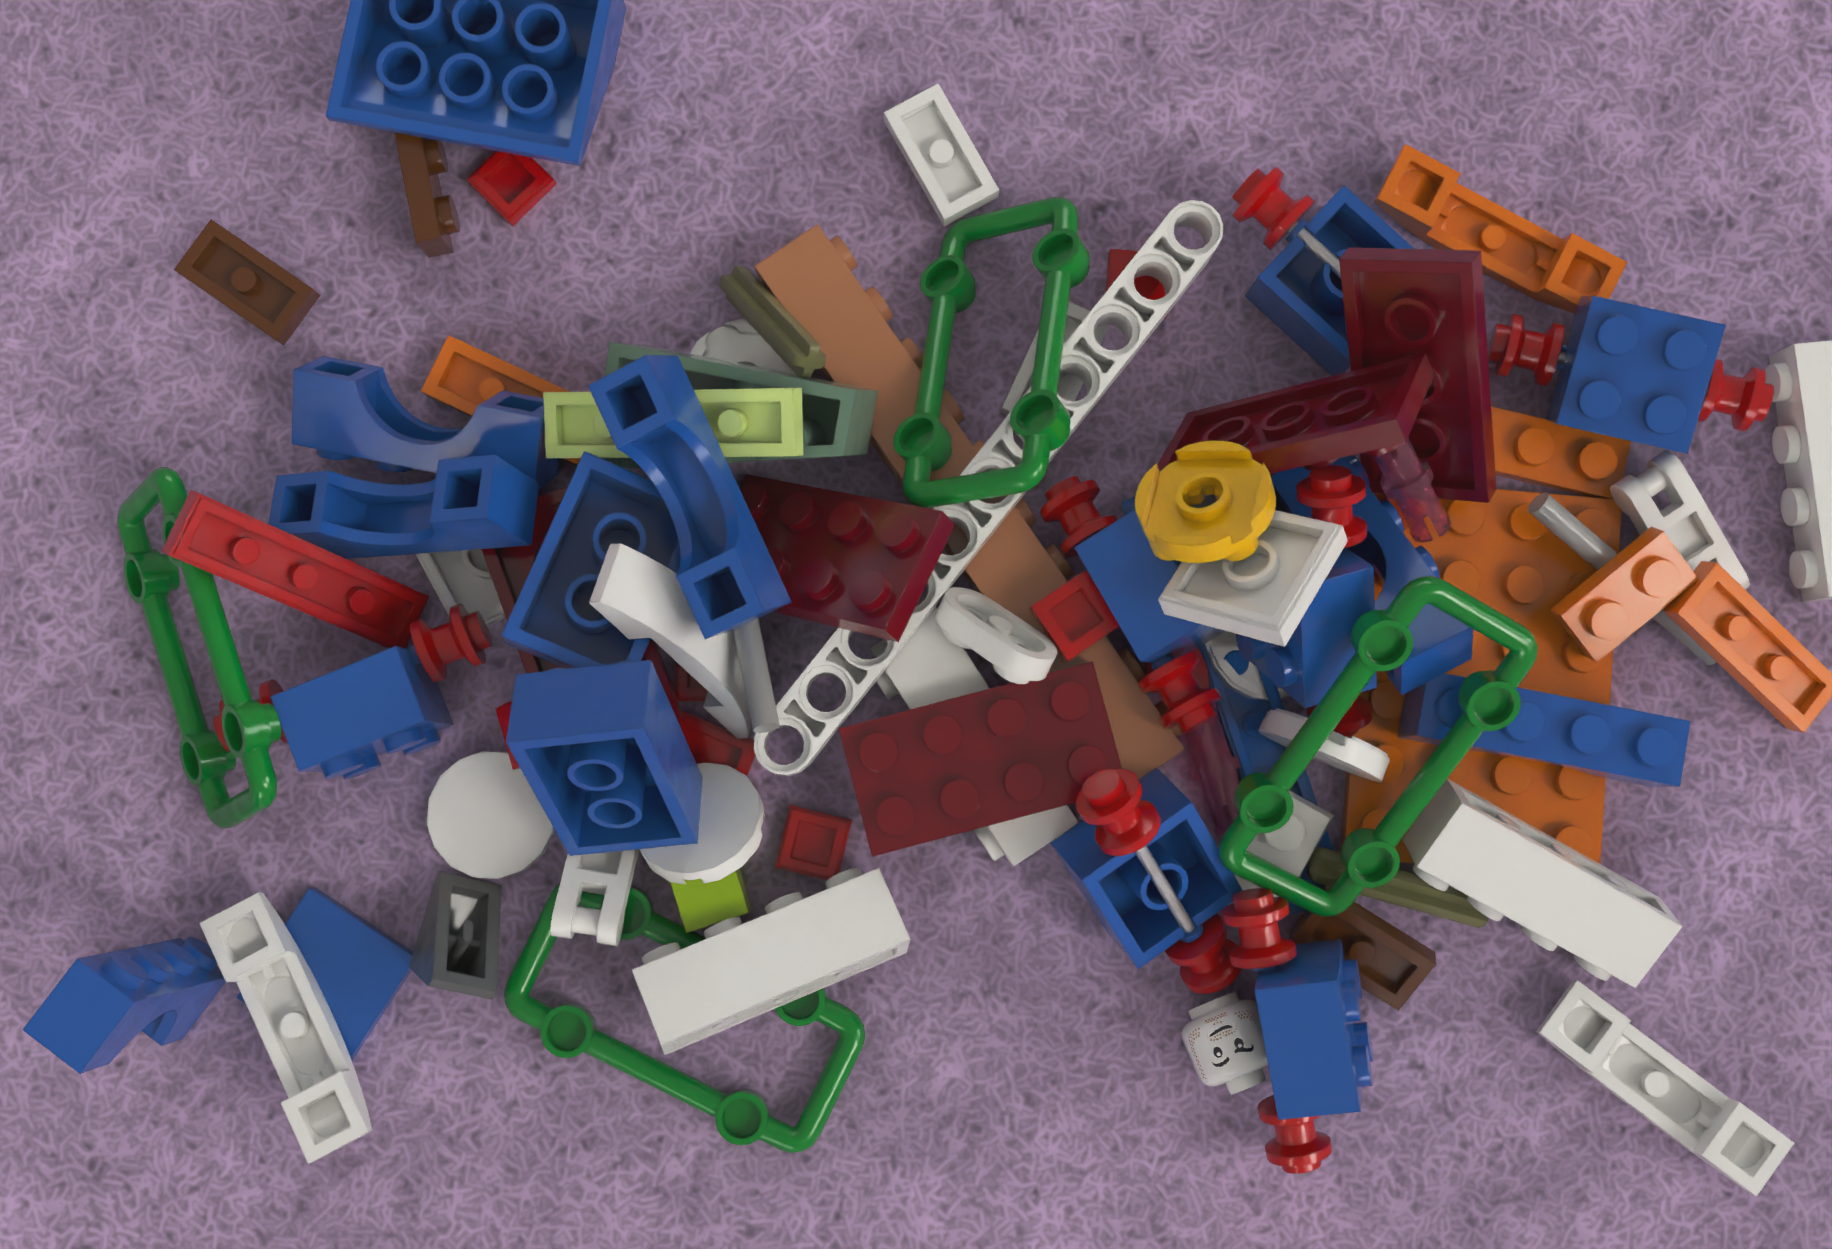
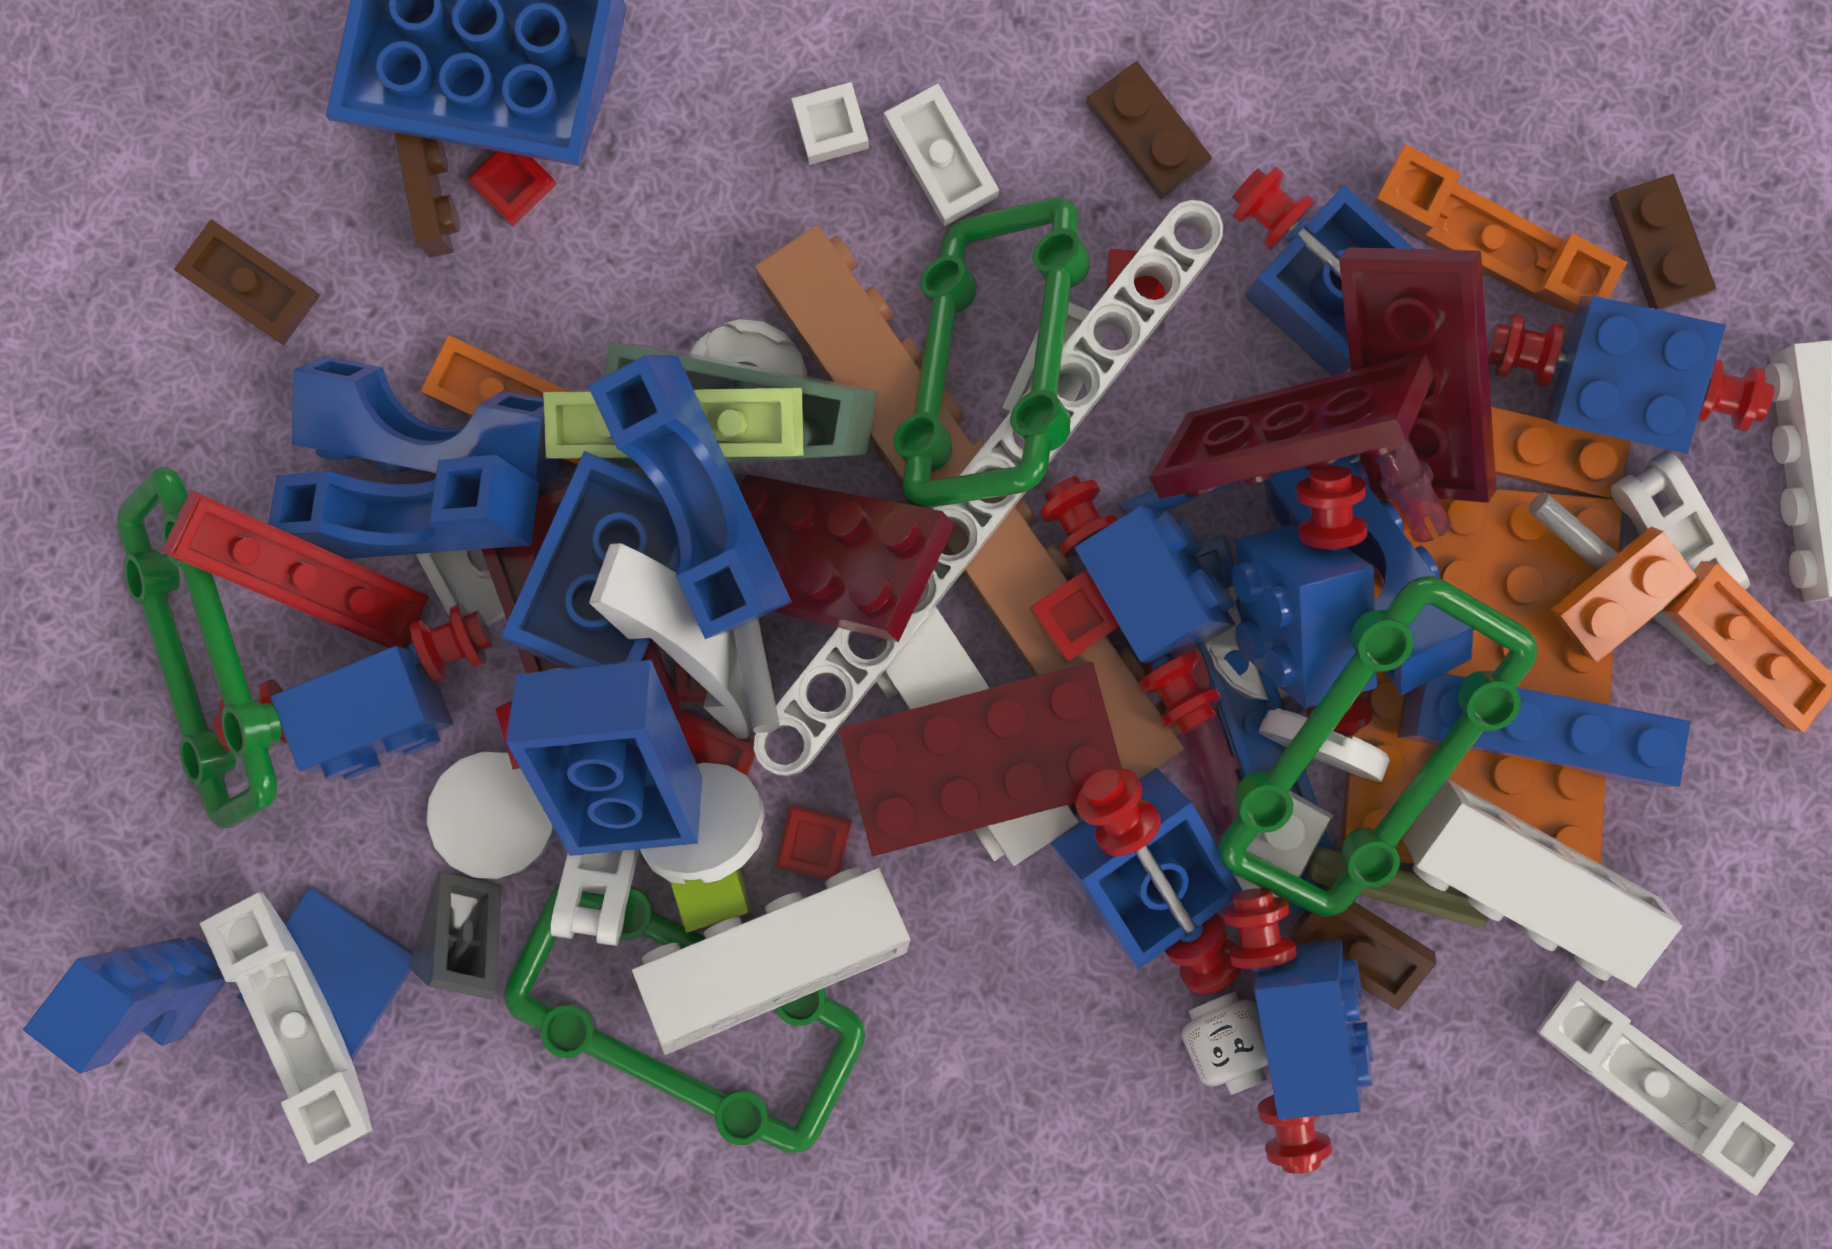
(773, 322): olive axle -> none
(830, 123): none -> white plate
(1005, 640): white plate -> none
(1148, 129): none -> reddish brown plate
(1210, 533): yellow plate -> none
(1263, 592): white plate -> none
(1662, 243): none -> reddish brown plate

